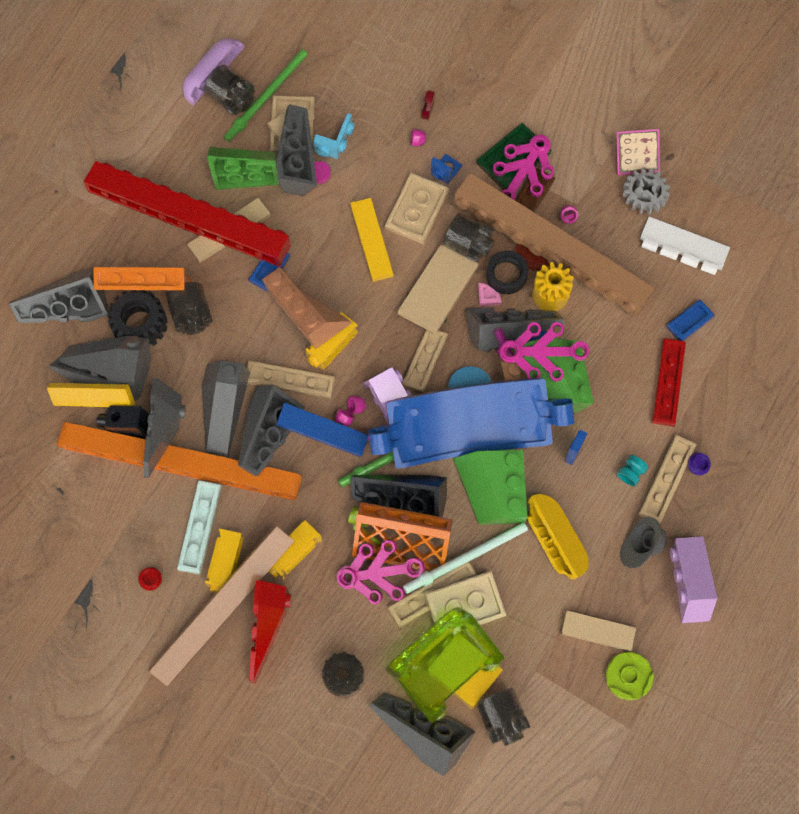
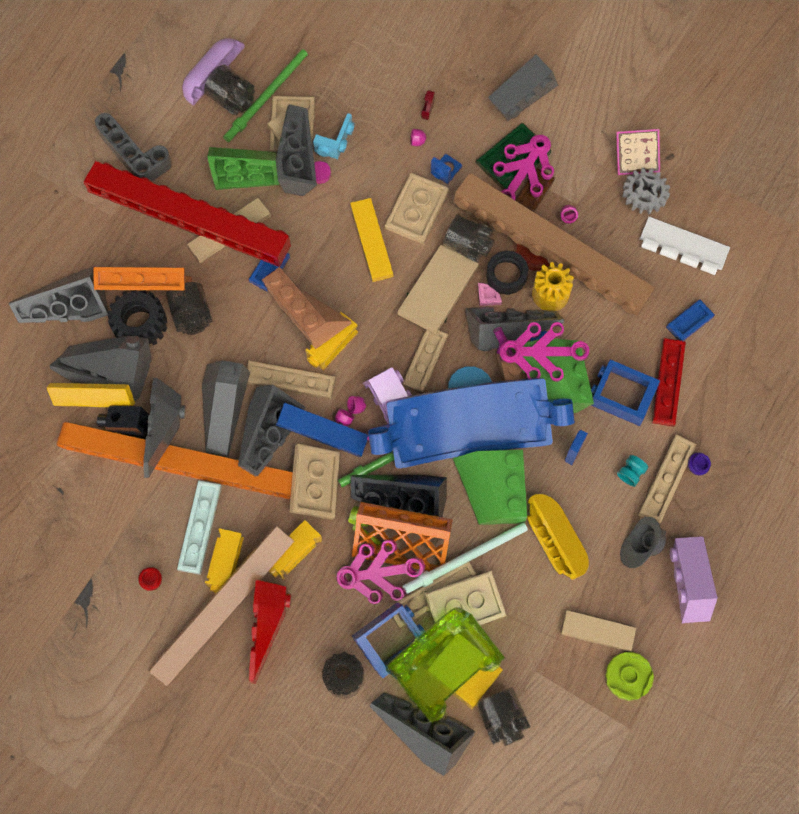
(127, 147): none -> dark grey beam
(314, 481): none -> tan tile
(367, 649): none -> blue window
(523, 88): none -> dark grey wedge
(617, 409): none -> blue window

